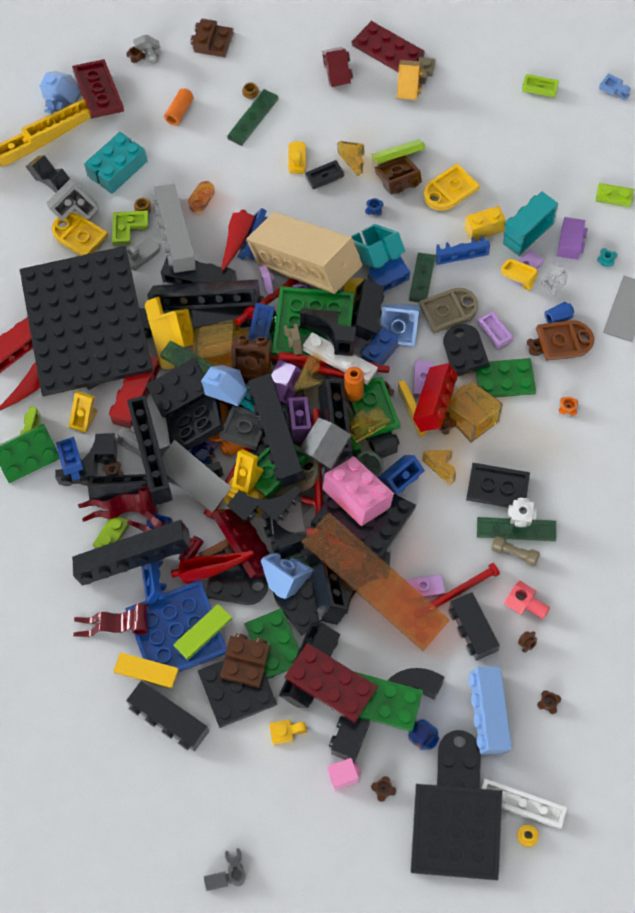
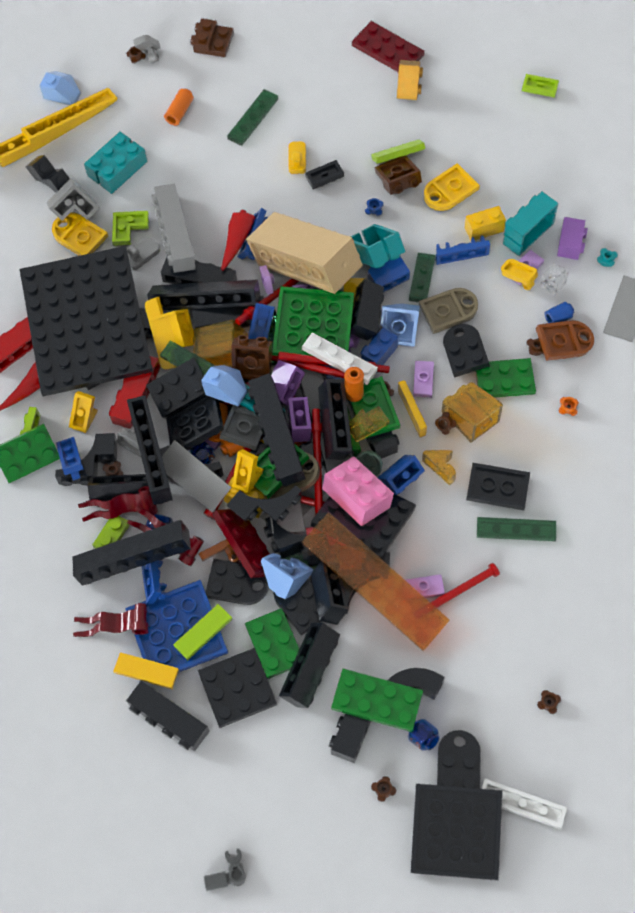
(54, 106): medium blue plate -> none
(98, 88): dark red plate -> none
(142, 202): pearl gold plate -> none
(201, 198): clear orange plate -> none
(204, 567): red piece -> none
(245, 660): reddish brown plate -> none
(250, 90): pearl gold plate -> none
(283, 731): yellow plate -> none
(293, 339): dark tan plate -> none
(306, 379): clear yellow slope -> none
(325, 443): flat silver slope -> none
(326, 323): black arch -> none
(331, 682): dark red plate -> none
(337, 68): dark red brick -> none
(344, 774): bright pink brick -> none
(352, 154): clear yellow slope -> none
(428, 67): dark tan plate -> none
(435, 397): red brick -> none
(473, 626): black brick -> none
(489, 710): light blue brick -> none
(495, 330): lavender plate -> none
(499, 544): dark tan piece -> none
(519, 519): white brick -> none
(527, 641): reddish brown plate -> none
(527, 842): yellow plate -> none
(530, 603): coral piece -> none
(614, 85): medium blue plate -> none
(614, 195): lime plate -> none

